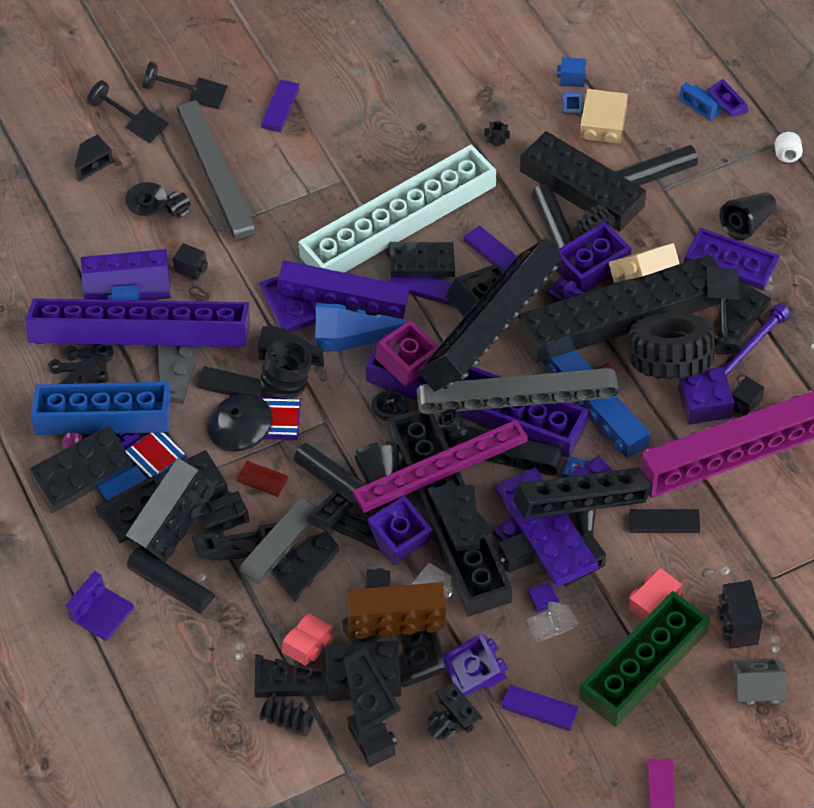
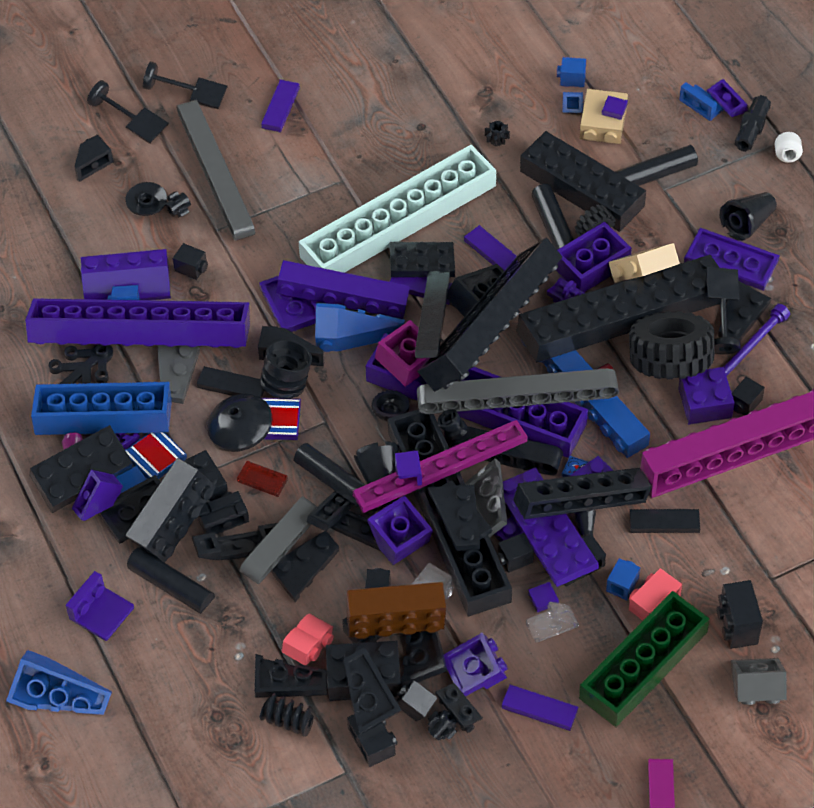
(52, 686): none -> blue wedge
(96, 494): none -> dark purple slope
(408, 466): none -> dark purple panel
(415, 700): none -> brick
(432, 314): none -> black tile
(490, 495): none -> dark grey wing
(614, 107): none -> dark purple tile
(623, 579): none -> blue brick
(752, 123): none -> black piece

